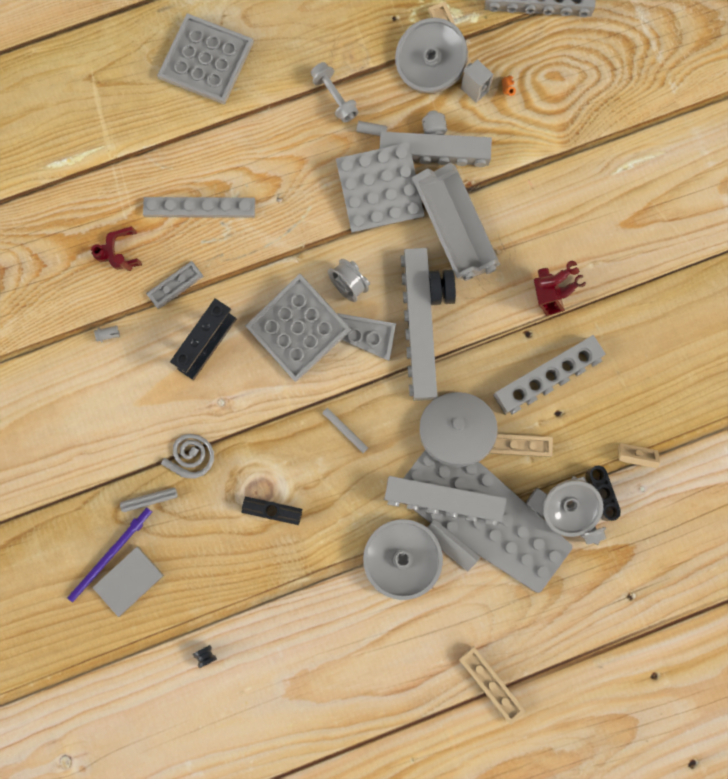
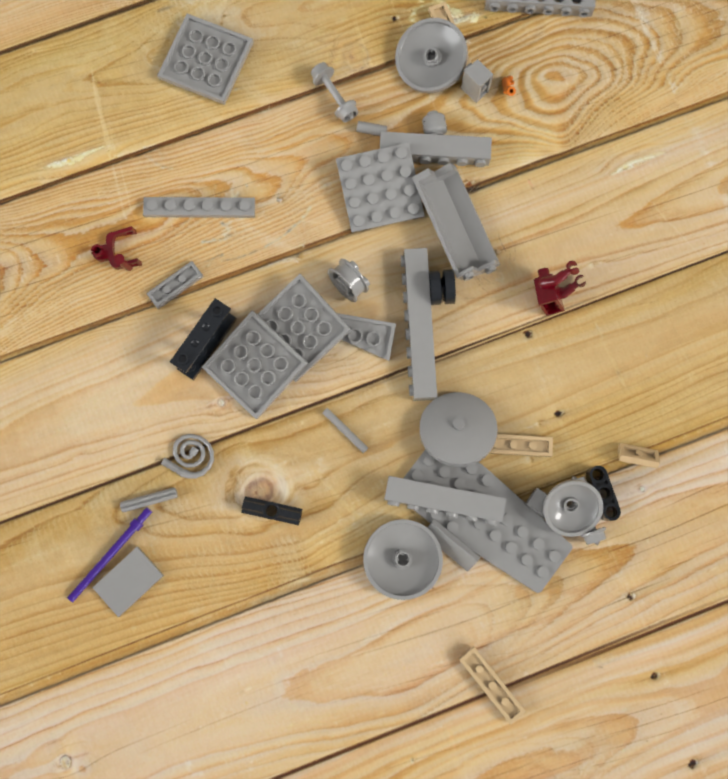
(106, 333): light grey pin -> none
(204, 656): black wheel -> none
(254, 364): none -> light grey plate
(588, 347): light grey brick -> none

